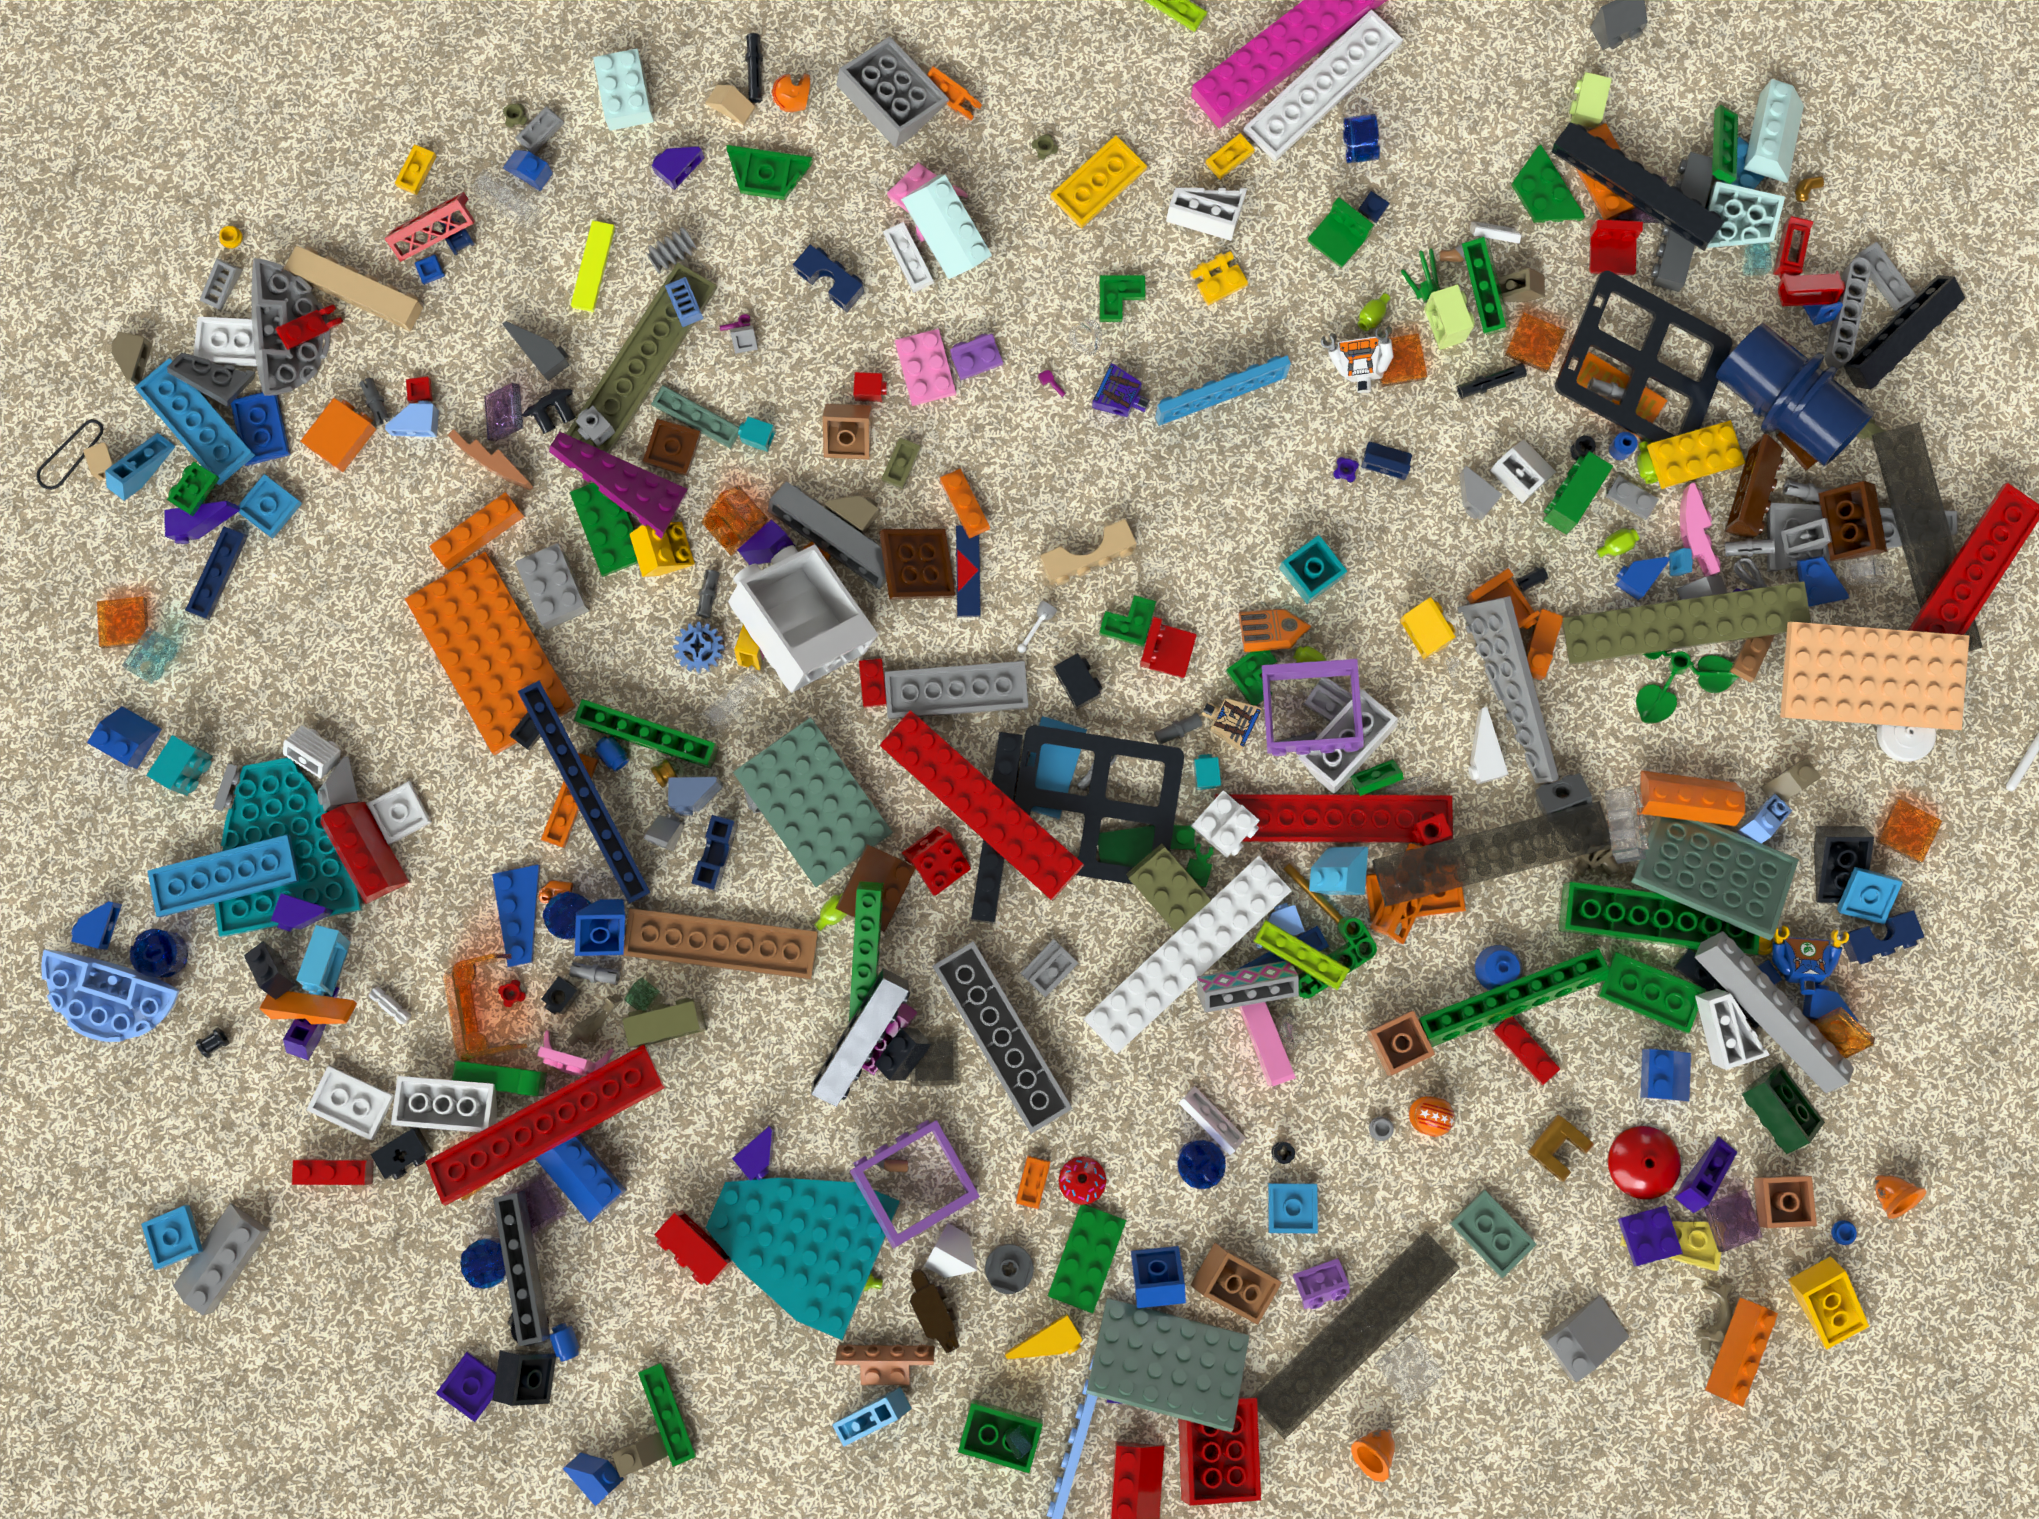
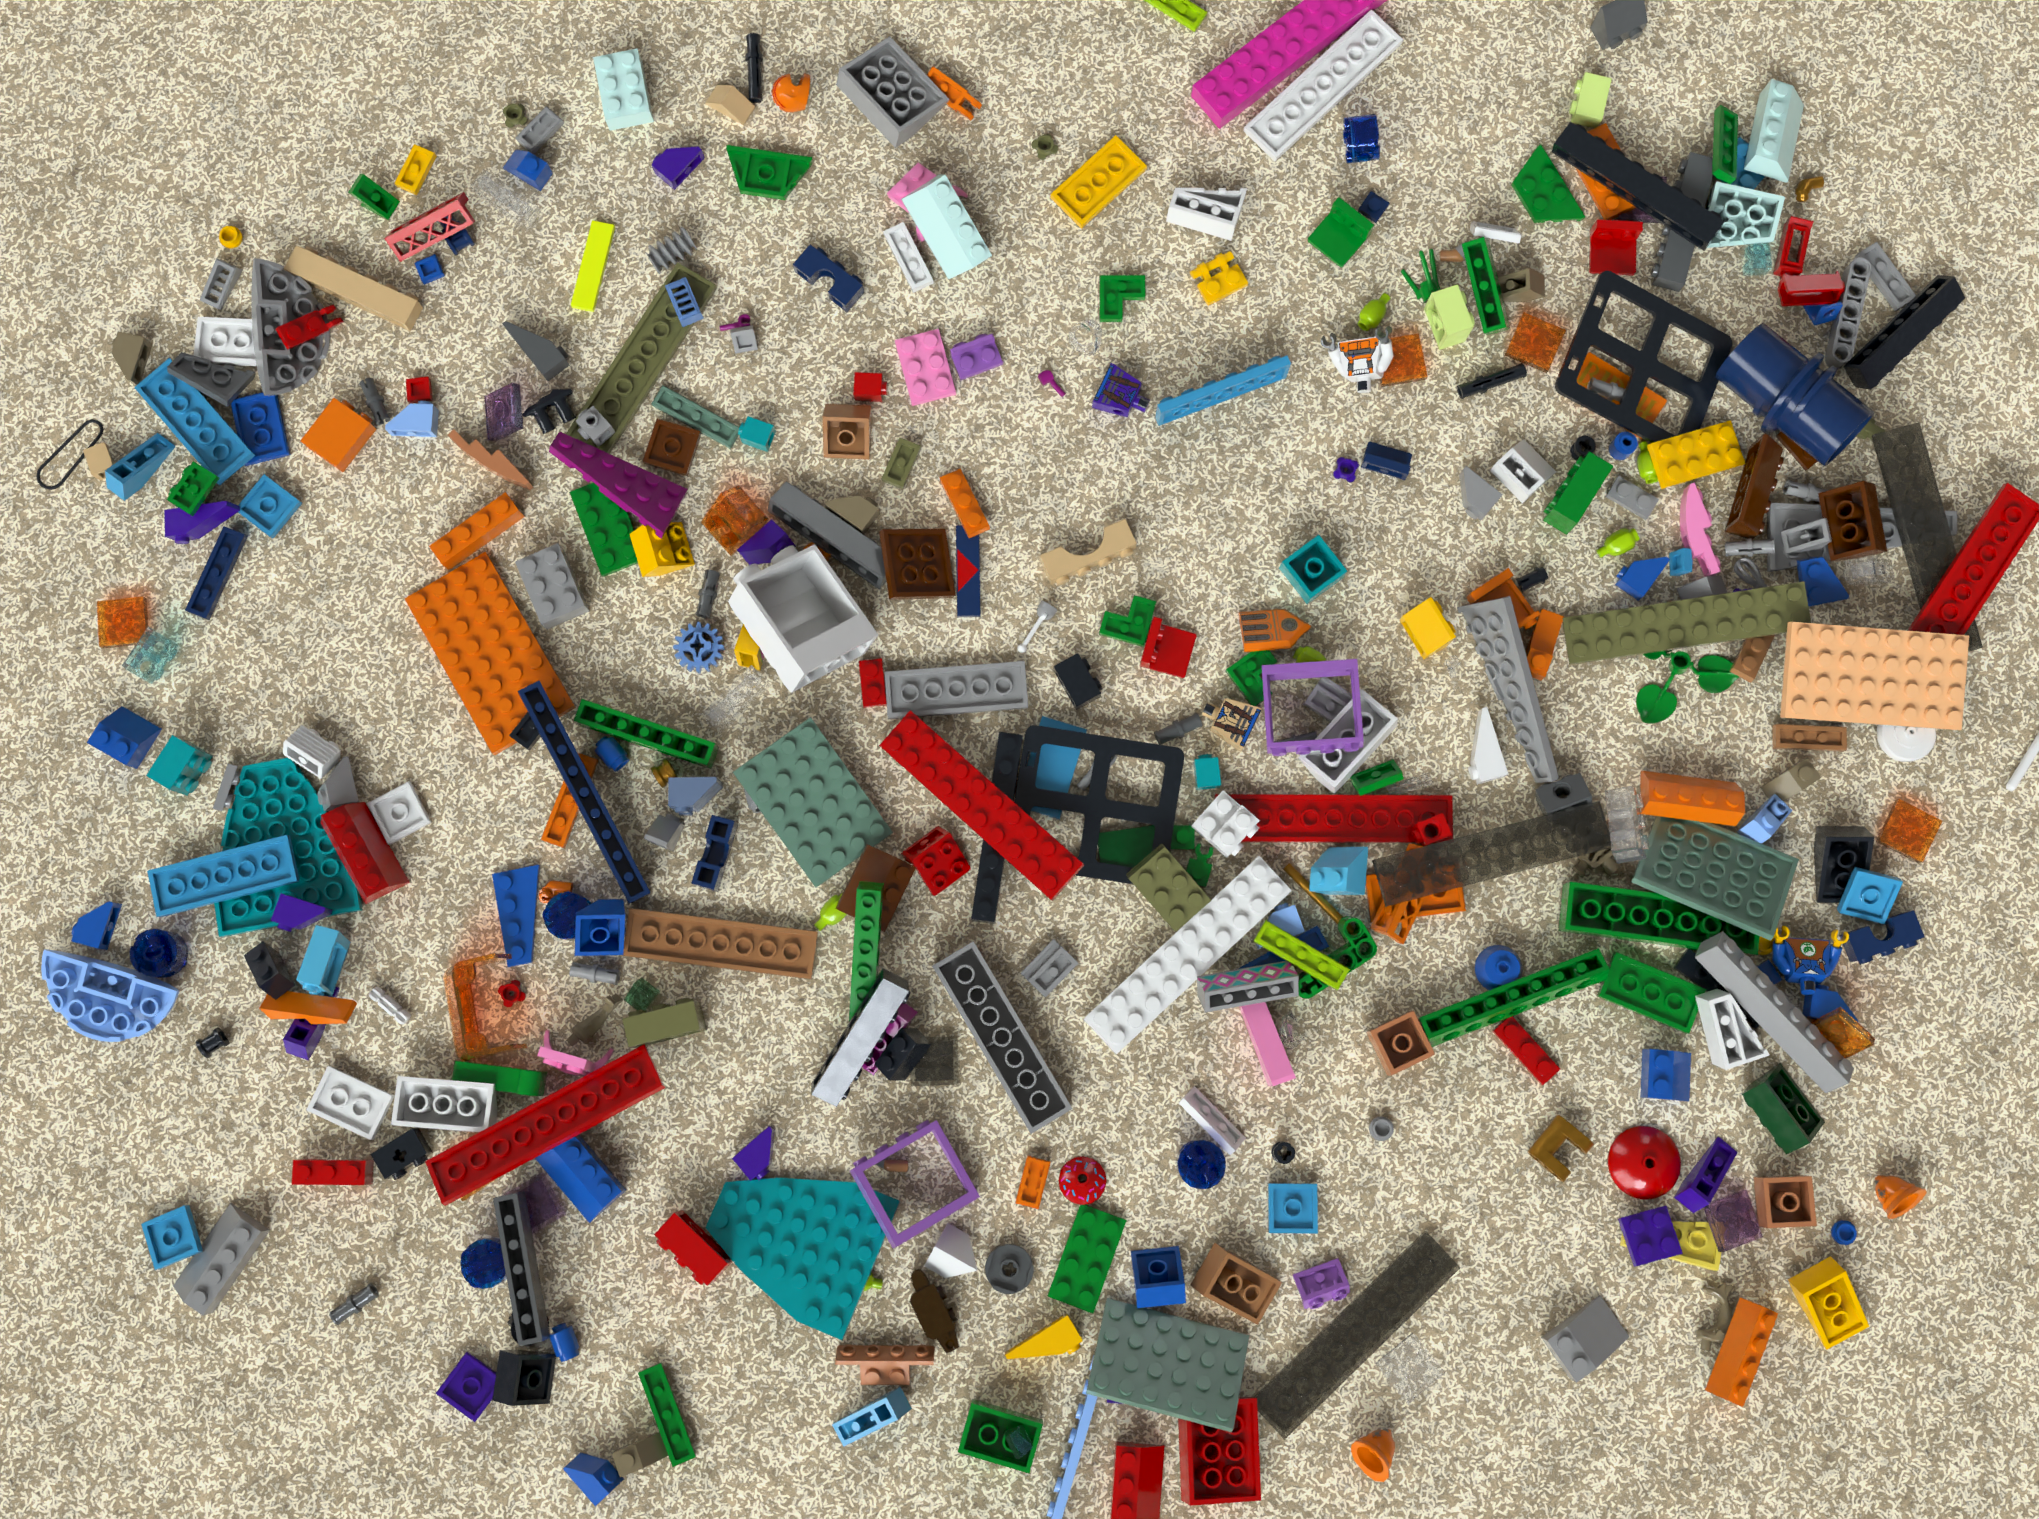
(354, 1304): none -> dark grey pin
(373, 197): none -> green slope
(571, 993): black brick -> none
(1230, 156): yellow plate -> none
(1433, 1116): orange helmet -> none
(1493, 1233): sand green plate -> none
(1809, 737): none -> medium nougat plate

